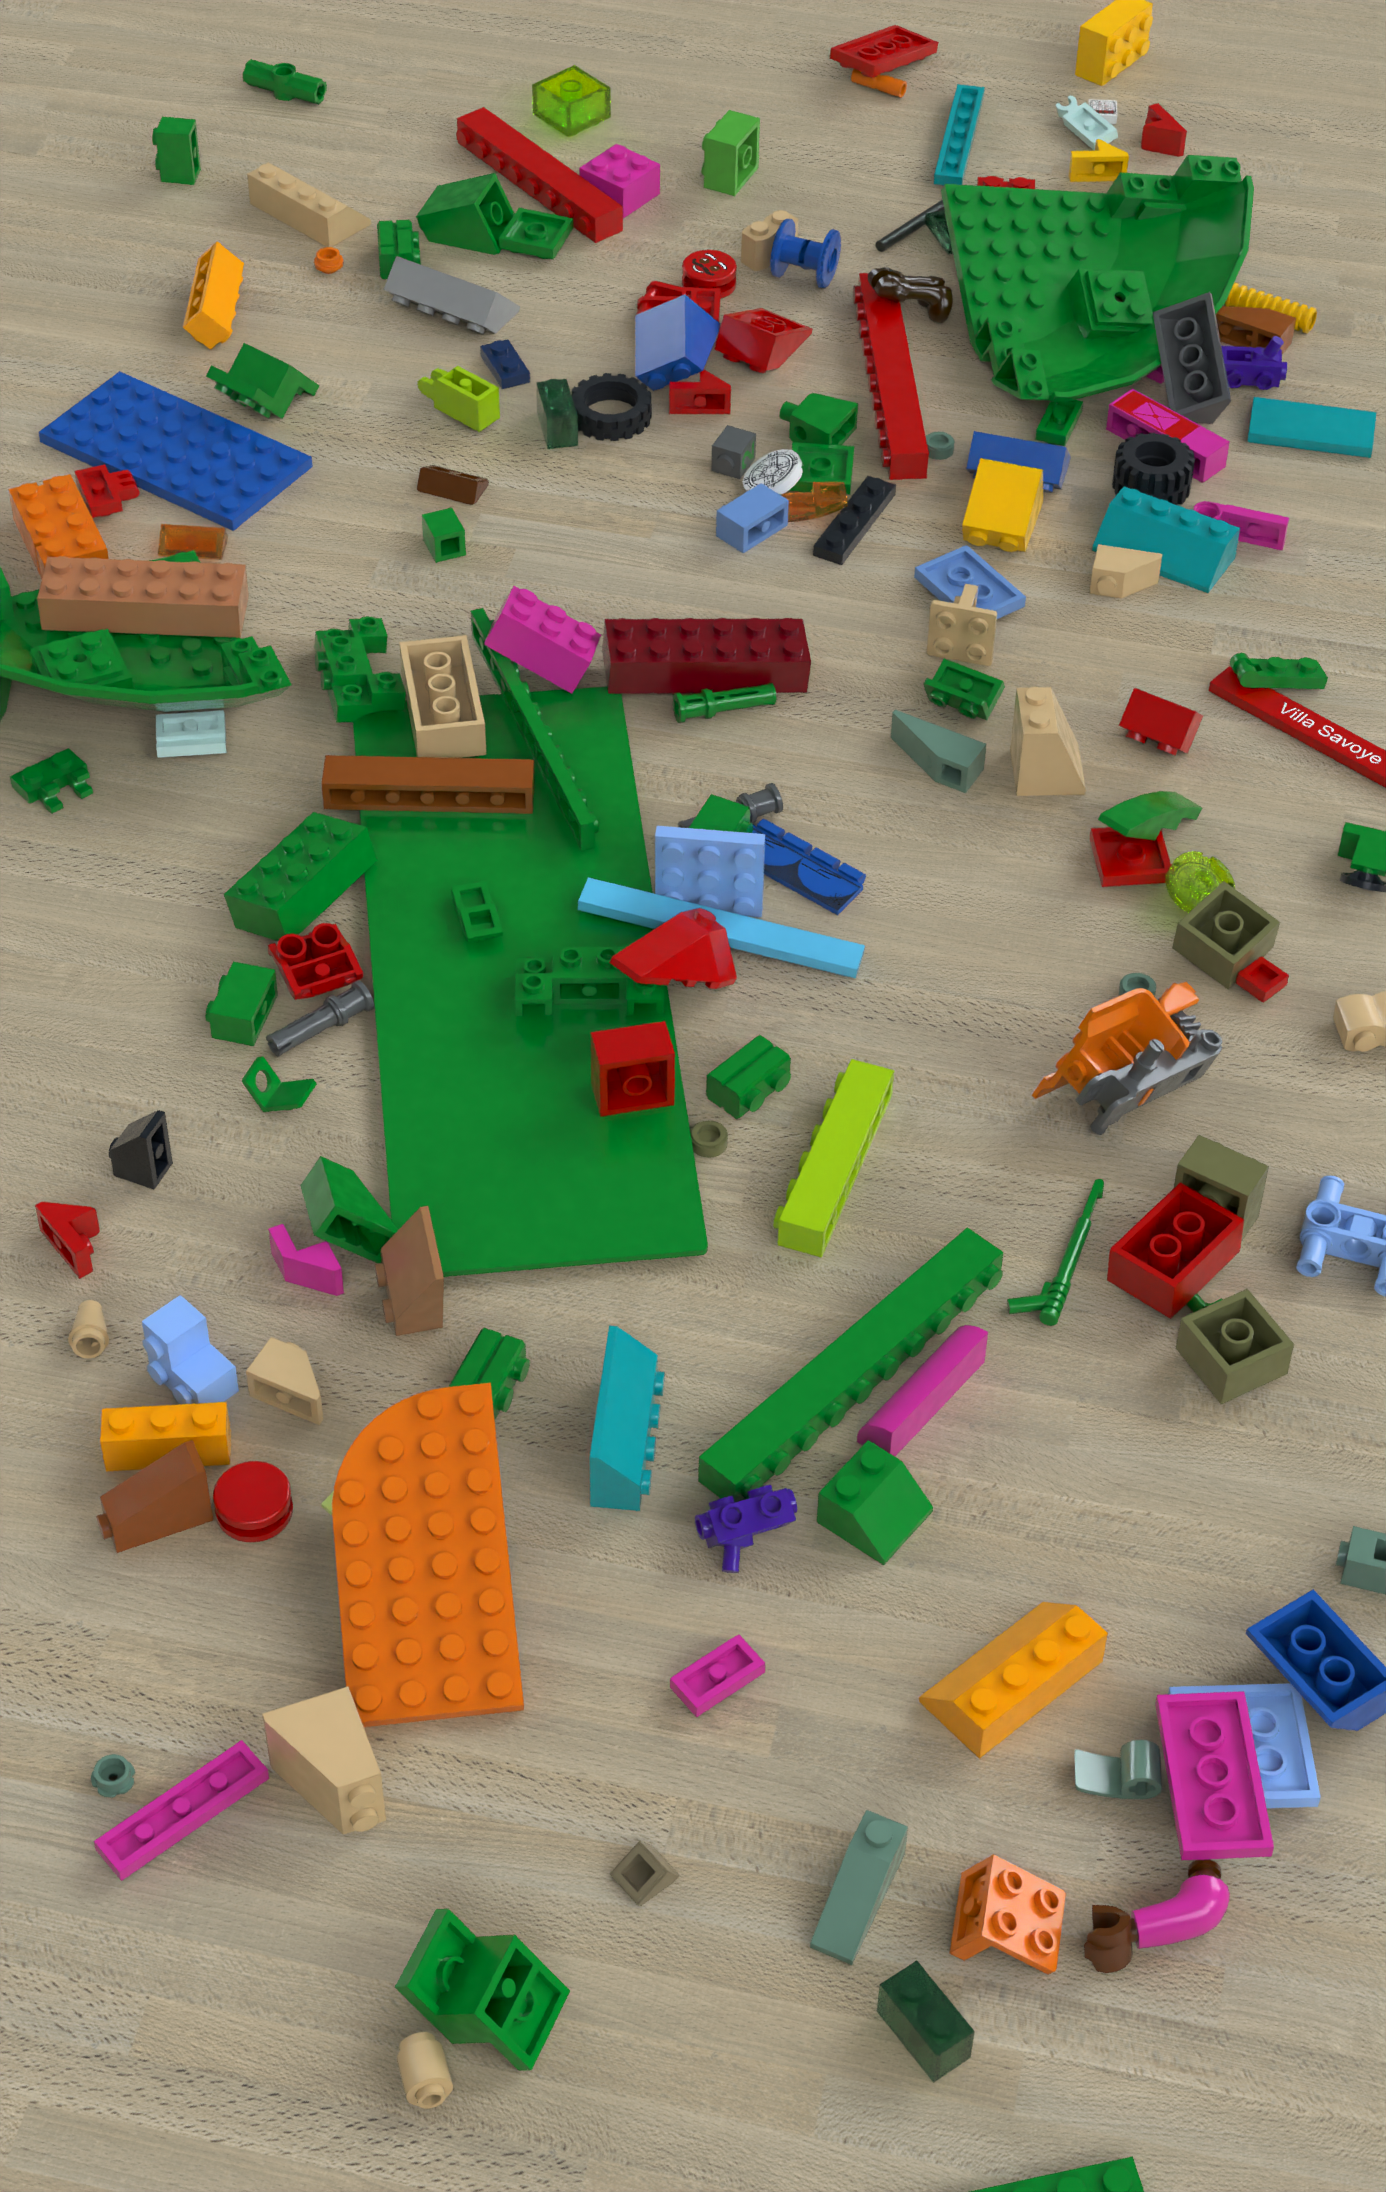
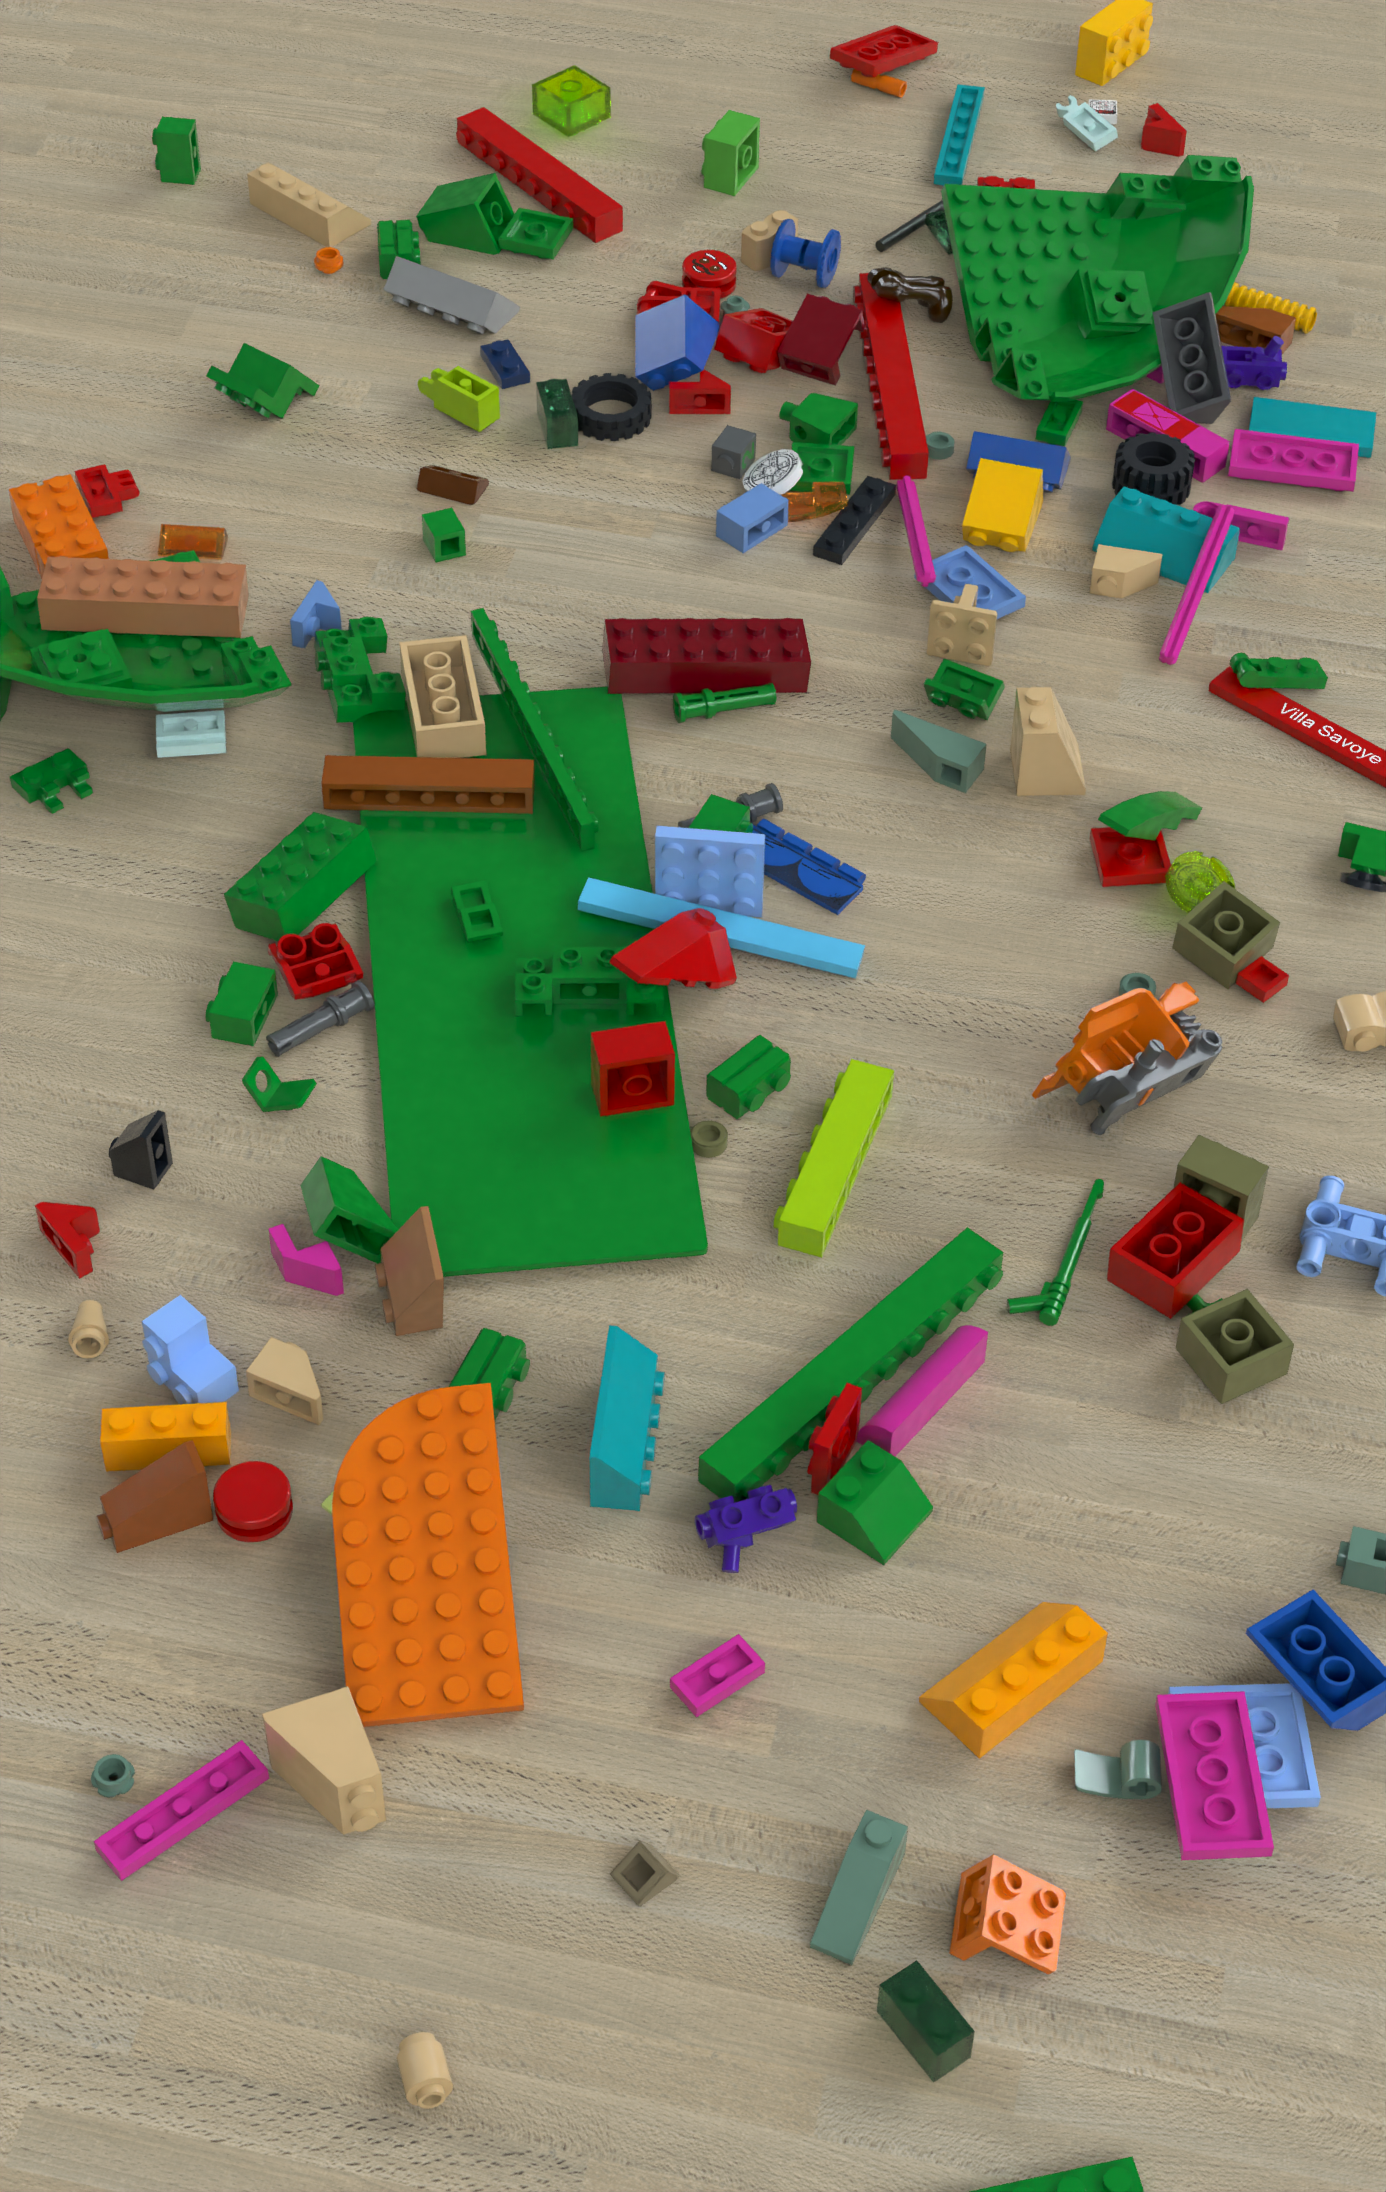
(177, 450): blue plate -> none
(214, 296): light orange brick -> none
(284, 81): green piece -> none
(314, 613): none -> medium blue slope
(483, 1989): green bracket -> none
(543, 639): dark pink brick -> none
(624, 177): dark pink brick -> none
(734, 304): none -> sand green plate
(819, 338): none -> dark red panel
(836, 1438): none -> red plate
(915, 531): none -> dark pink axle
(1098, 165): yellow slope -> none
(1160, 721): red brick -> none
(1189, 1914): piece -> none
(1196, 584): none -> dark pink axle
(1294, 460): none -> dark pink plate

